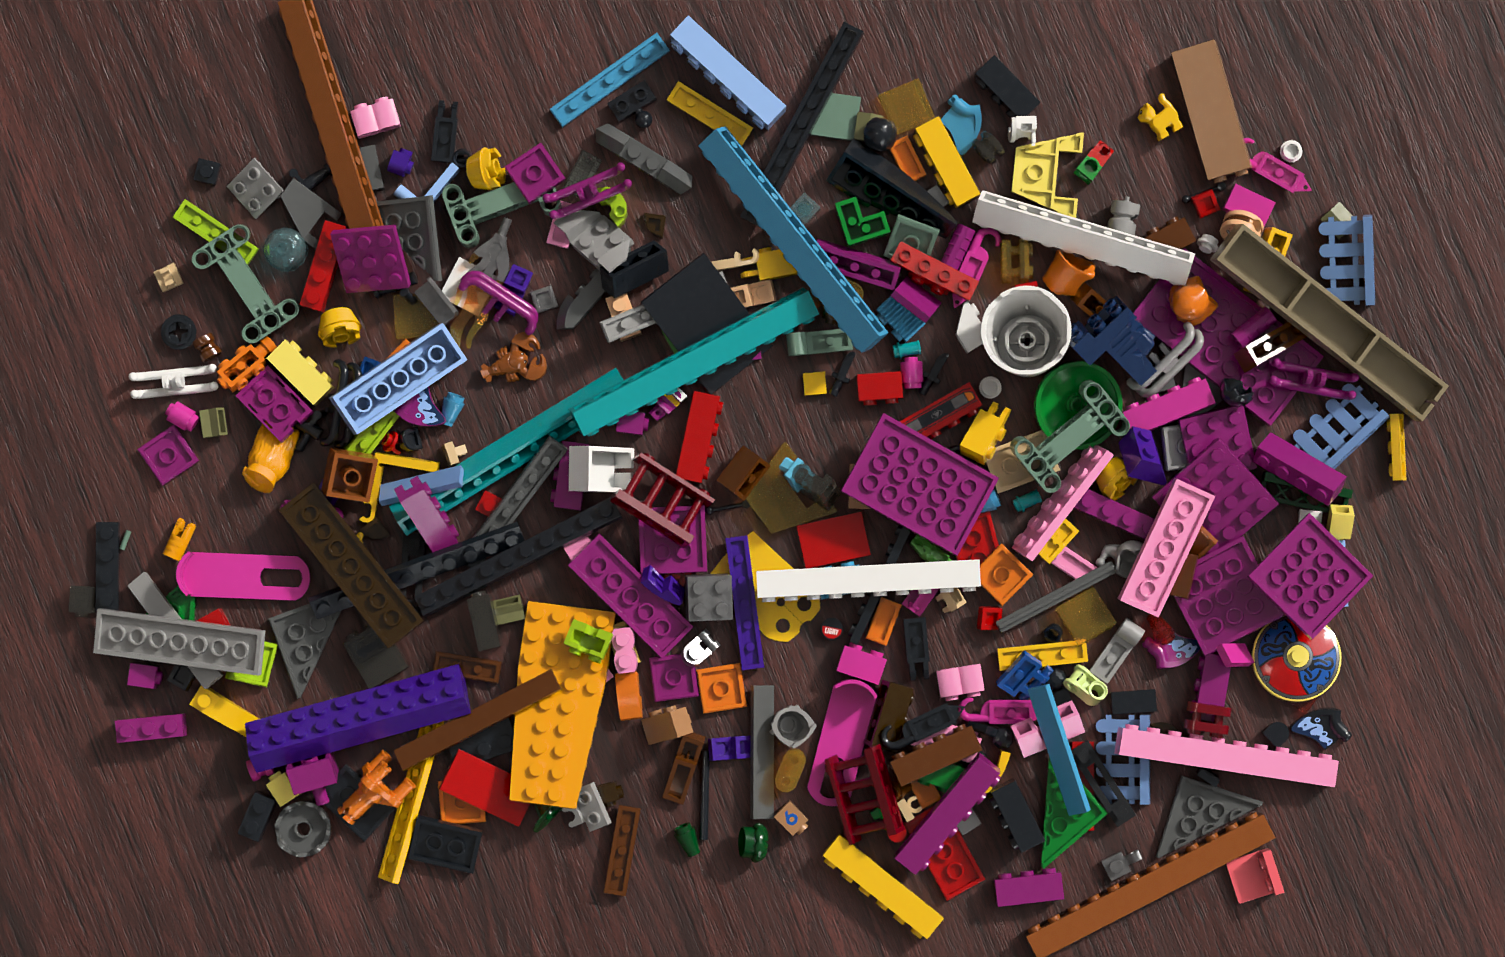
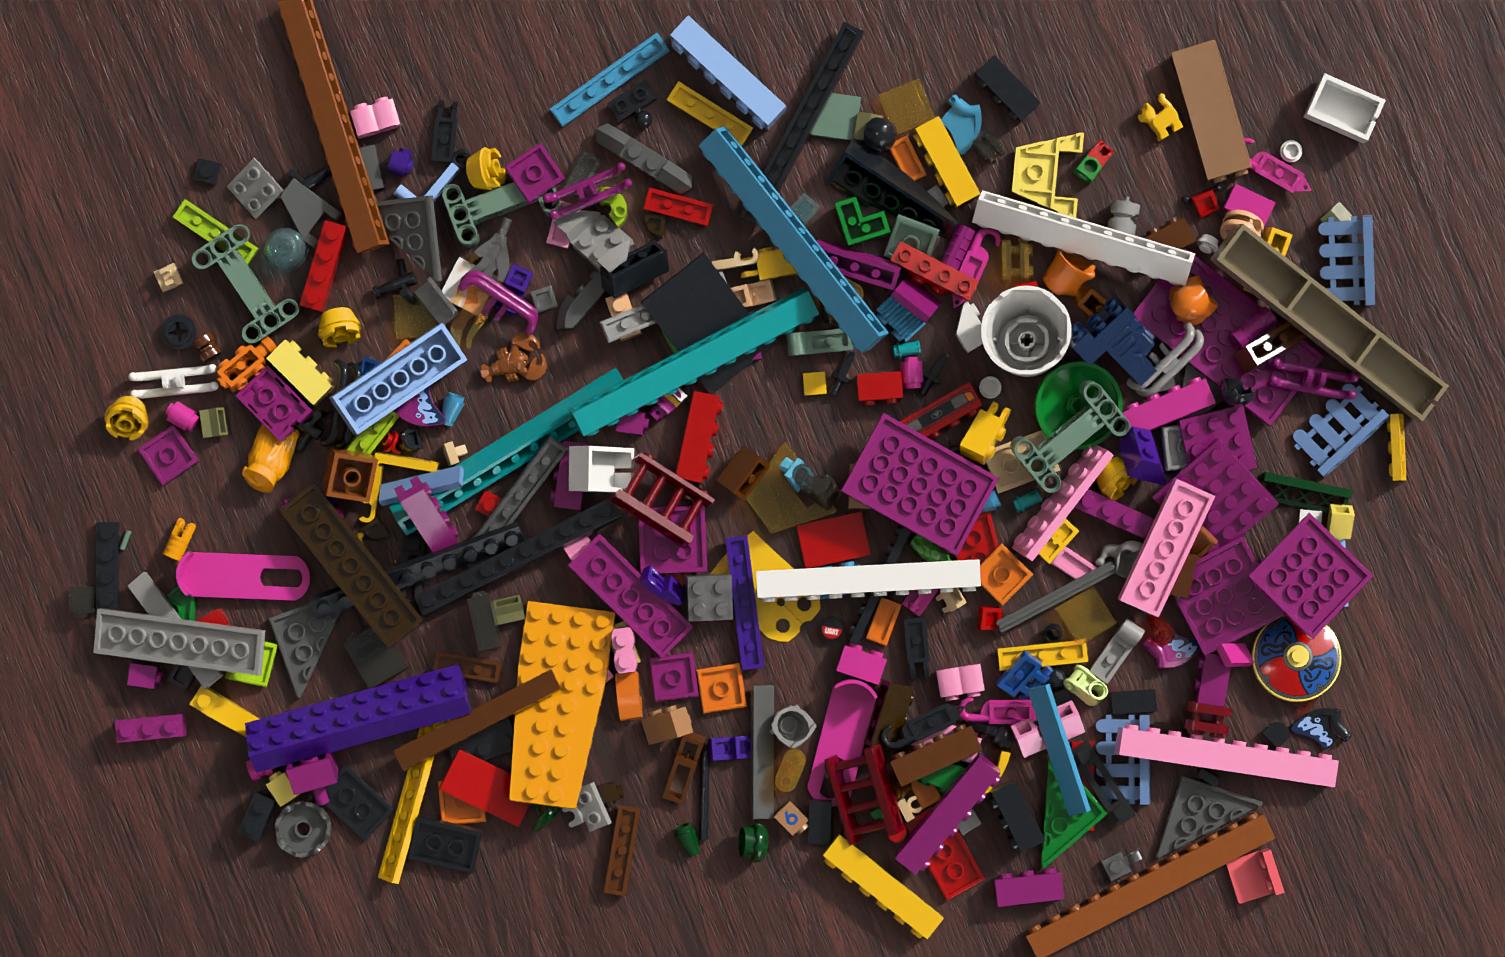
(126, 418): none -> yellow cone
(370, 258): magenta plate -> none
(374, 790): orange wheel -> none
(588, 640): lime cylinder -> none
(678, 207): none -> red plate
(694, 654): plate -> none
(709, 510): black hinge -> none
(819, 822): none -> black tile
(1023, 127): white piece -> none
(1299, 469): magenta brick -> none
(1344, 108): none -> white piece

